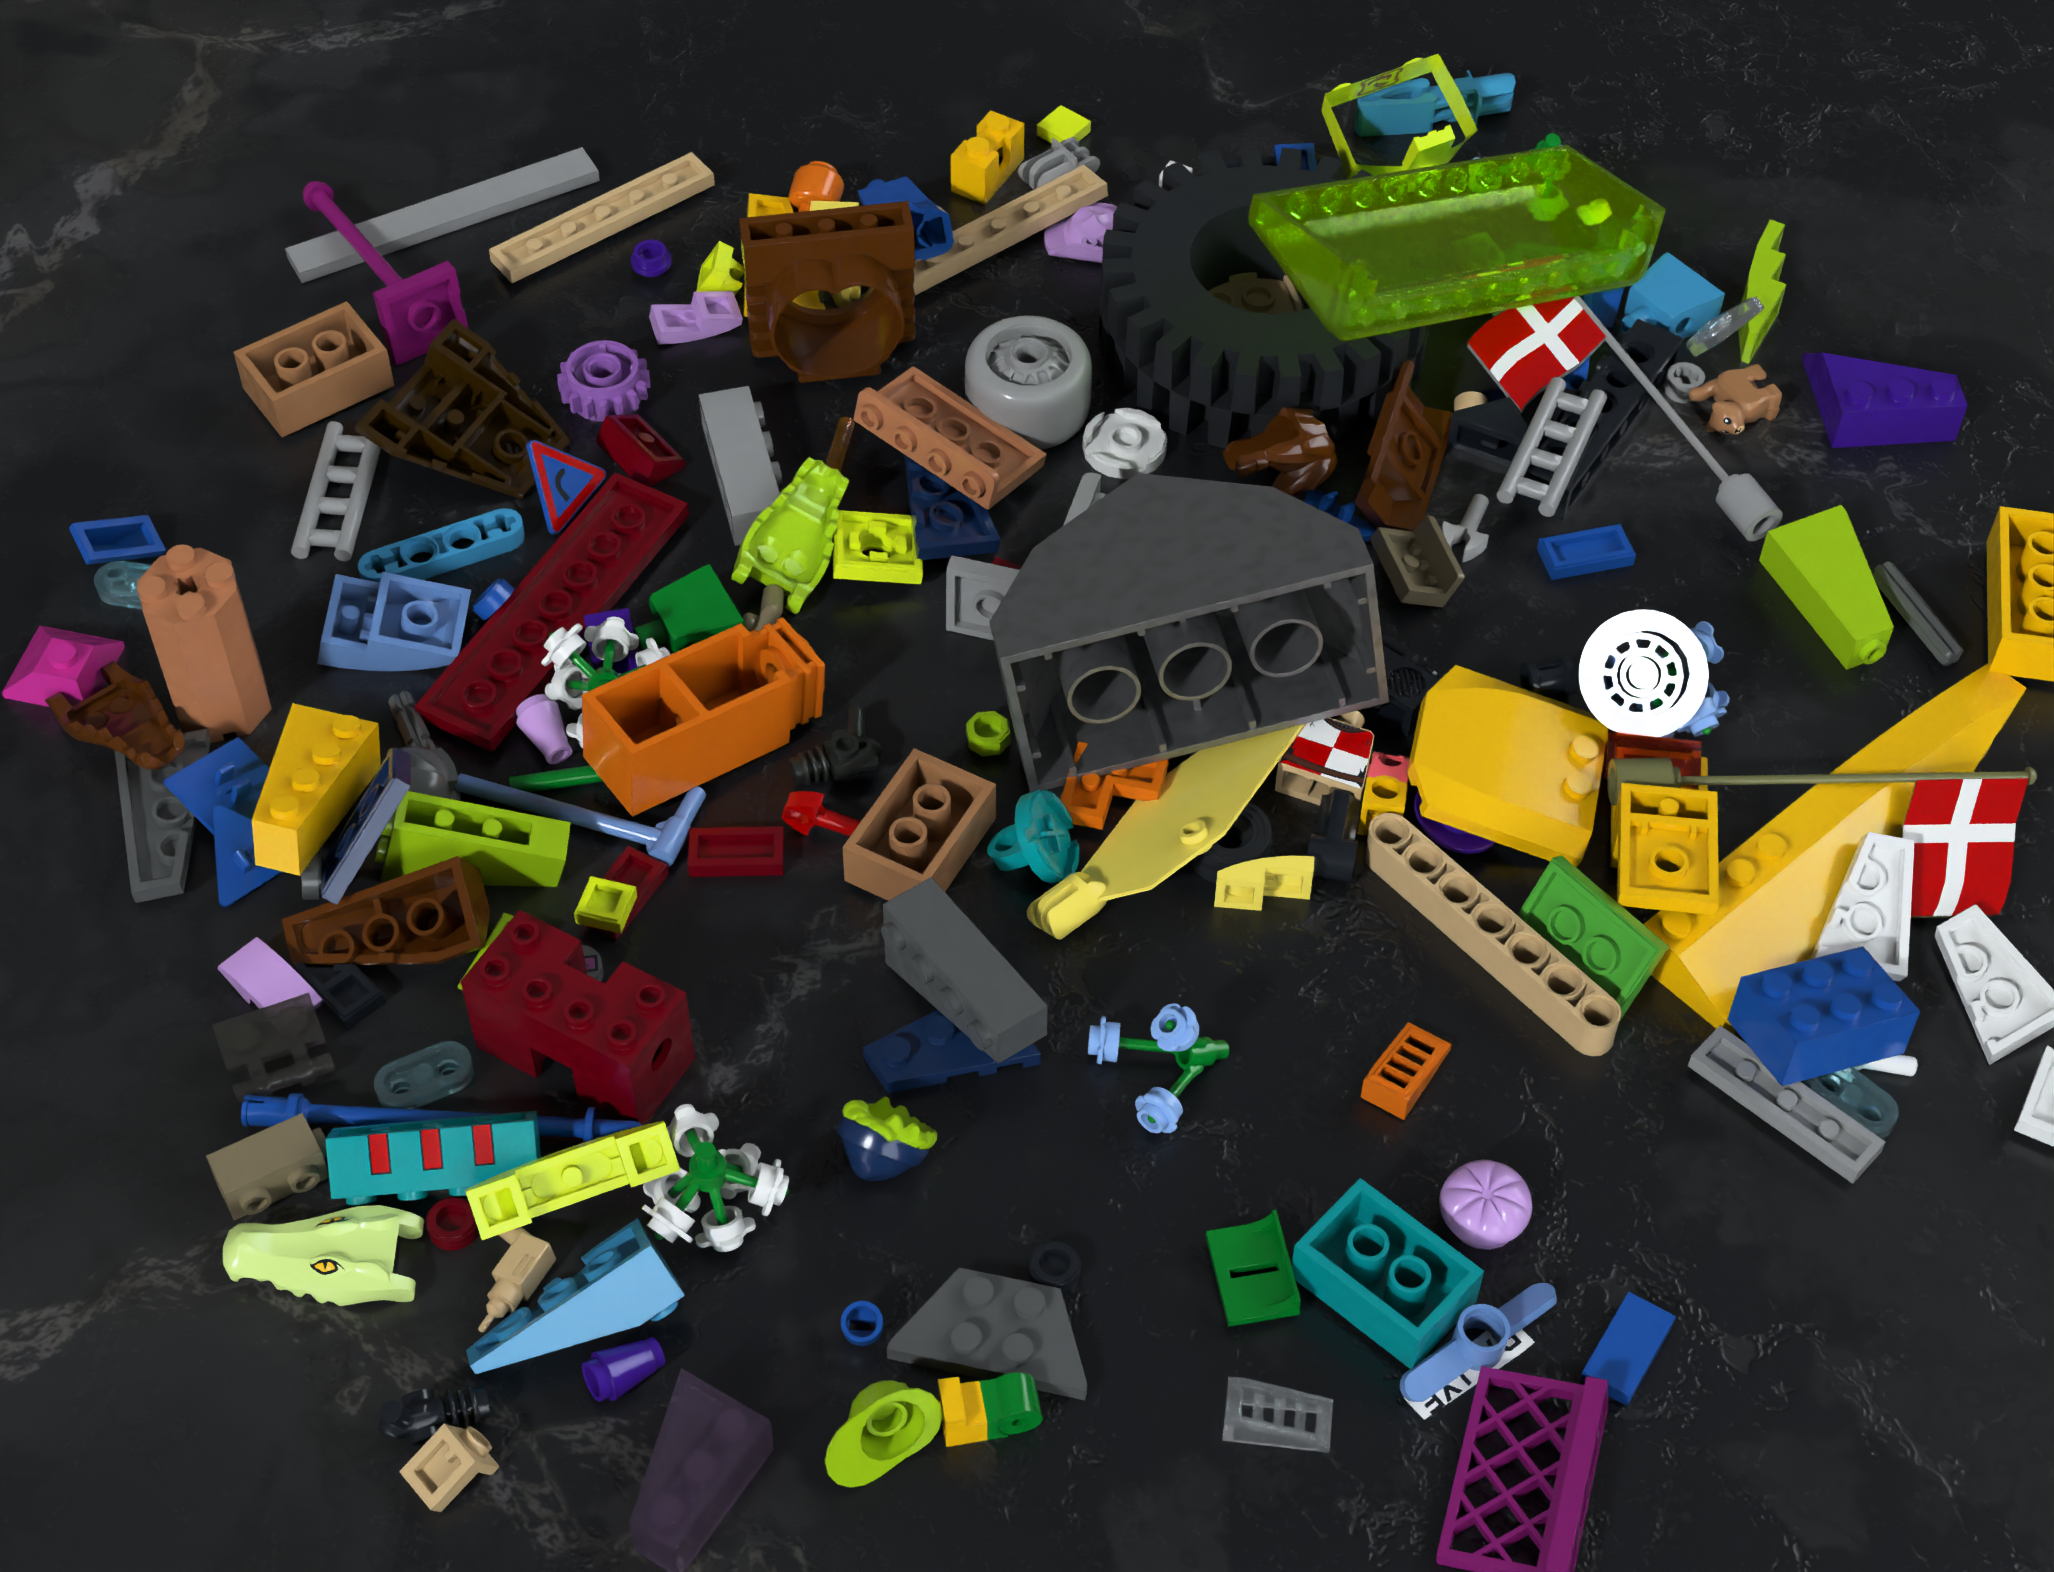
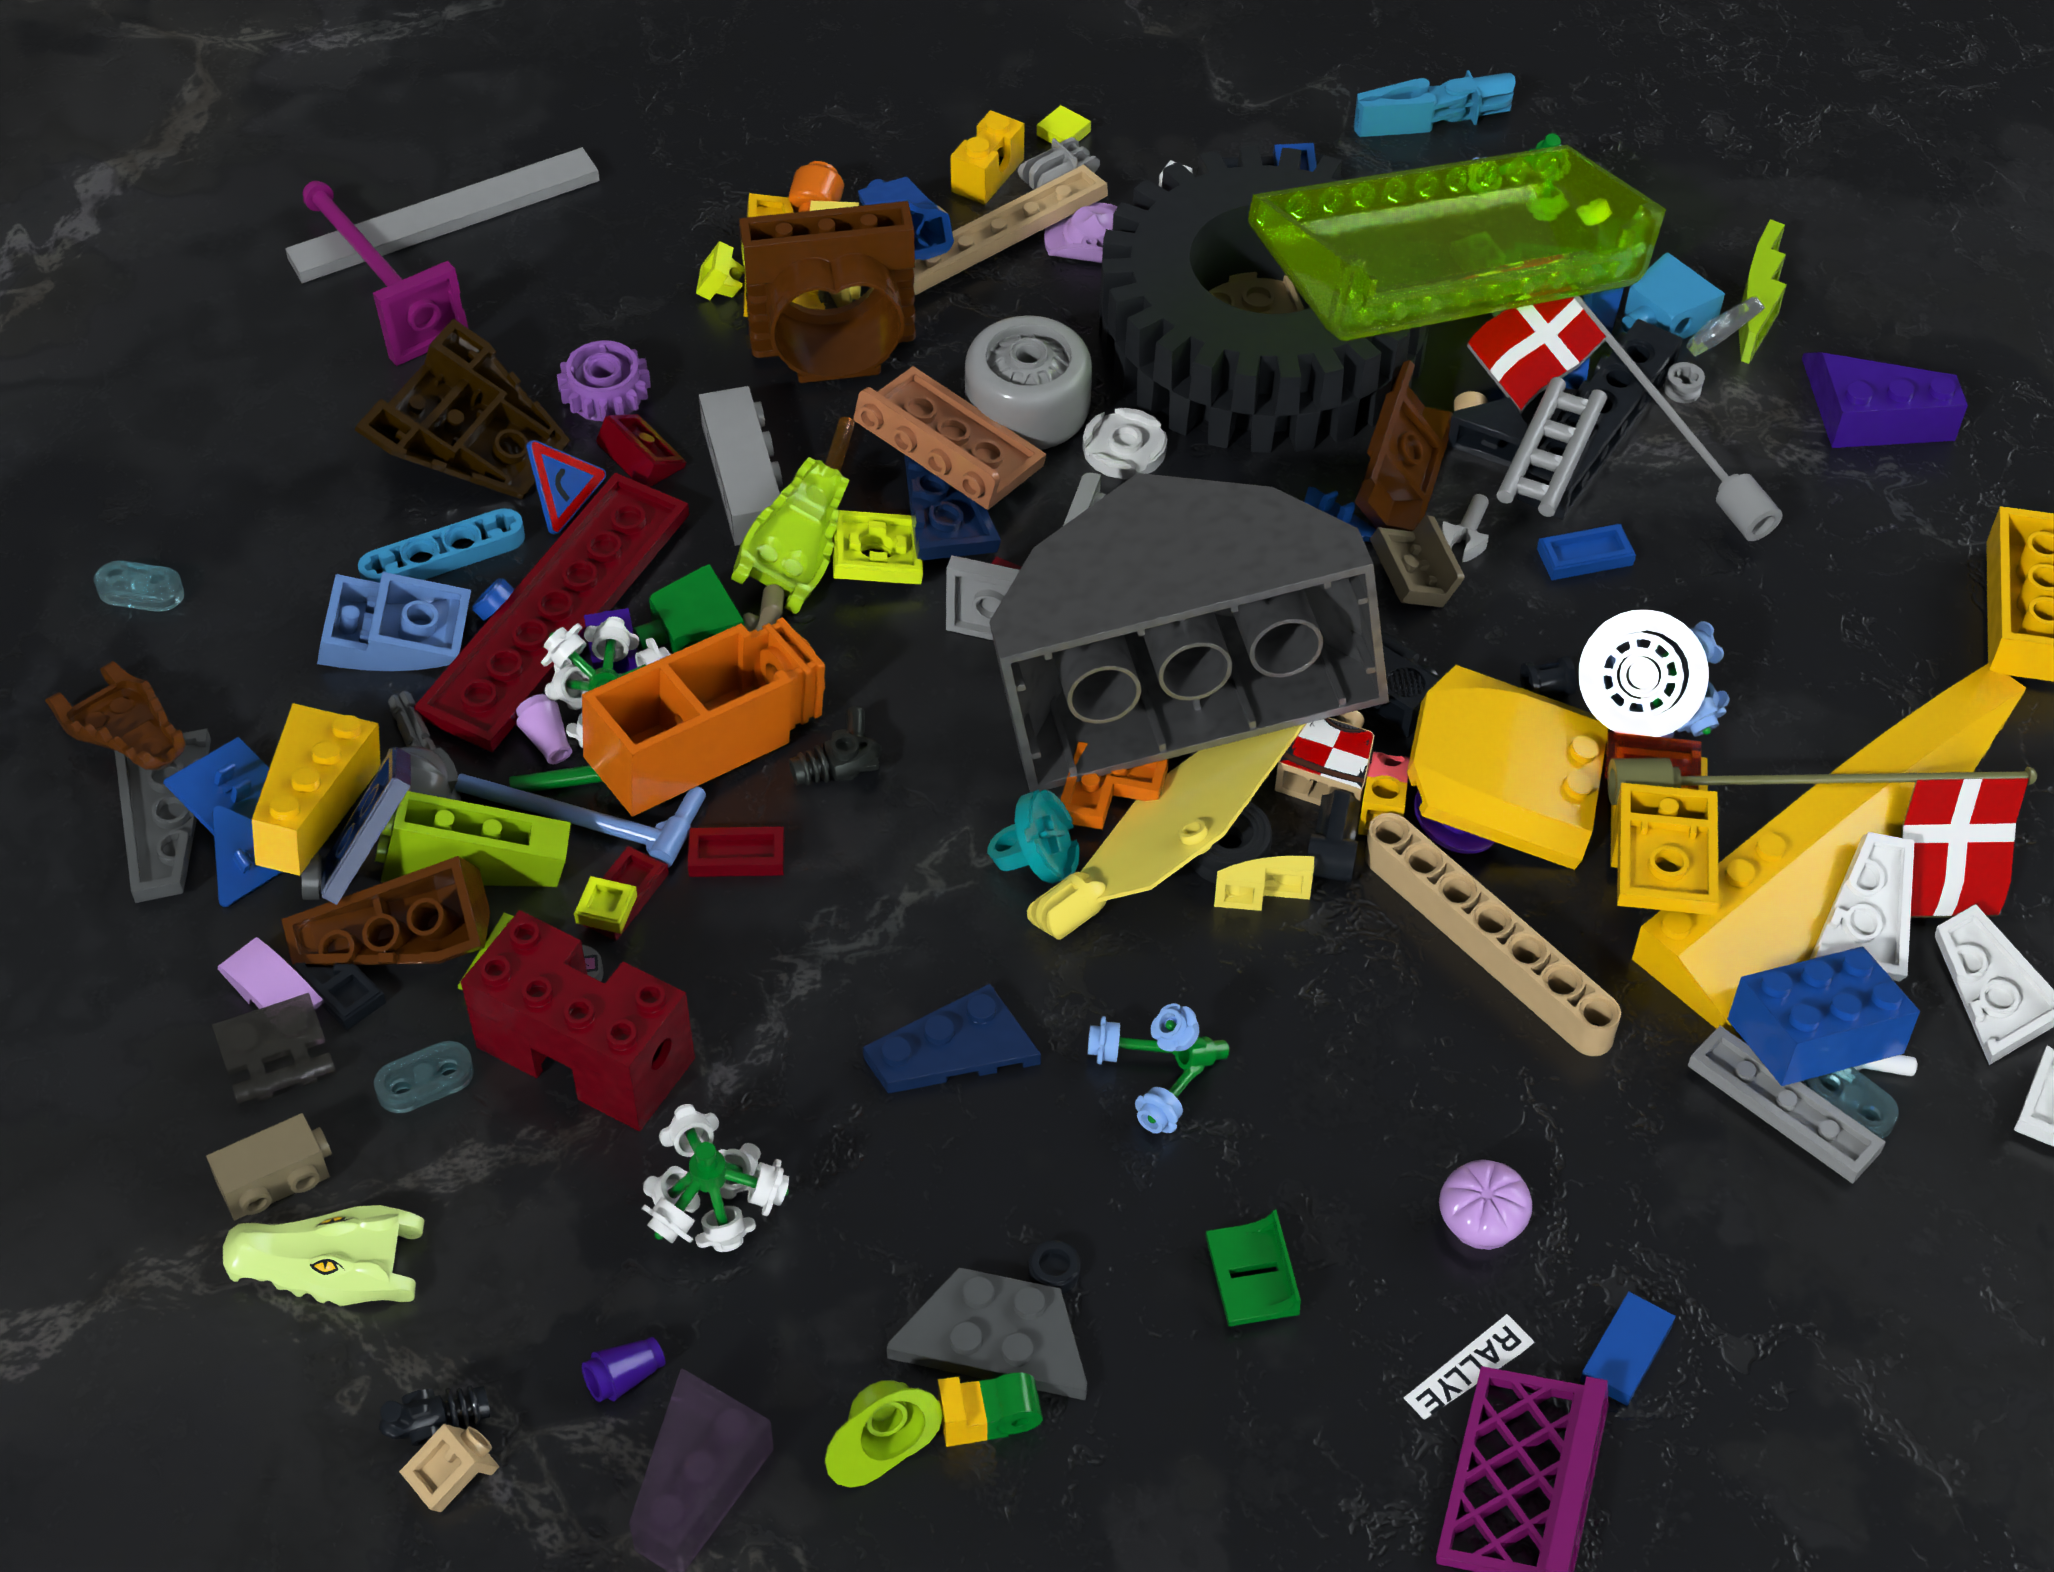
(63, 664): dark pink slope -> none
(117, 539): blue slope -> none
(204, 642): nougat brick -> none
(269, 1111): blue bar -> none
(314, 369): medium nougat brick -> none
(351, 507): light grey bar -> none
(427, 1155): teal brick -> none
(451, 1224): dark red tile -> none
(517, 1273): tan piece -> none
(571, 1176): neon yellow slope -> none
(601, 217): tan plate -> none
(614, 1292): wedge -> none
(650, 258): dark purple plate -> none
(703, 318): lavender slope -> none
(806, 811): red bar -> none
(862, 1314): blue hinge -> none
(883, 1139): hair -> none
(919, 827): medium nougat brick -> none
(961, 971): dark grey wedge -> none
(988, 733): lime tile -> none
(1259, 1432): clear slope -> none
(1290, 444): reddish brown piece -> none
(1386, 1273): teal brick -> none
(1392, 1096): orange slope -> none
(1423, 151): neon yellow piece -> none
(1462, 1354): medium blue piece -> none
(1593, 931): bright green tile -> none
(1738, 399): medium nougat animal -> none
(1830, 584): lime slope -> none
(1917, 614): dark grey axle -> none

